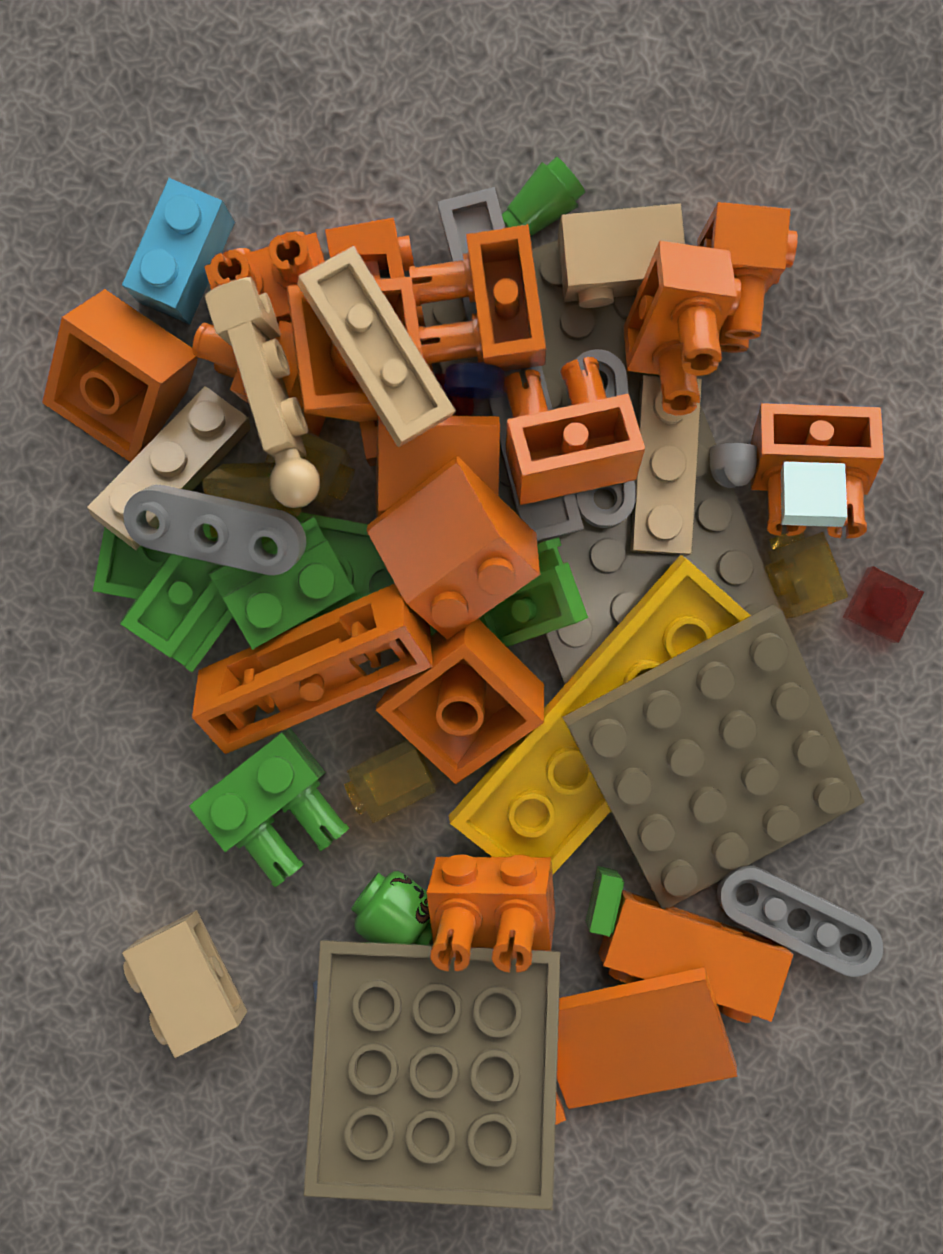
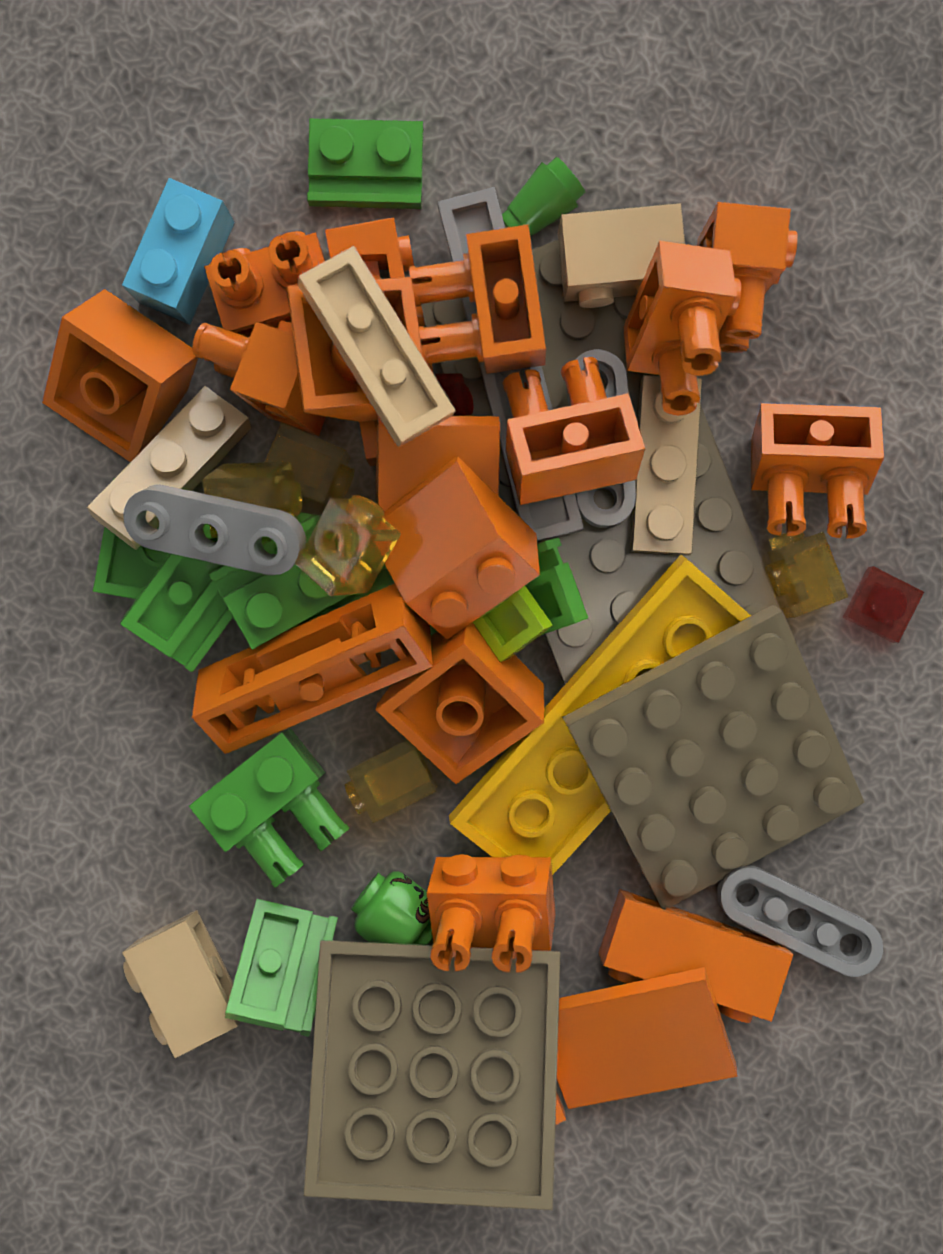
(248, 326): tan plate -> none
(279, 968): none -> bright green plate
(348, 546): none -> clear yellow brick
(365, 163): none -> bright green plate
(474, 381): clear blue tile -> none
(513, 624): none -> lime plate
(604, 901): bright green tile -> none
(733, 463): light grey hinge -> none
(813, 494): light aqua tile -> none

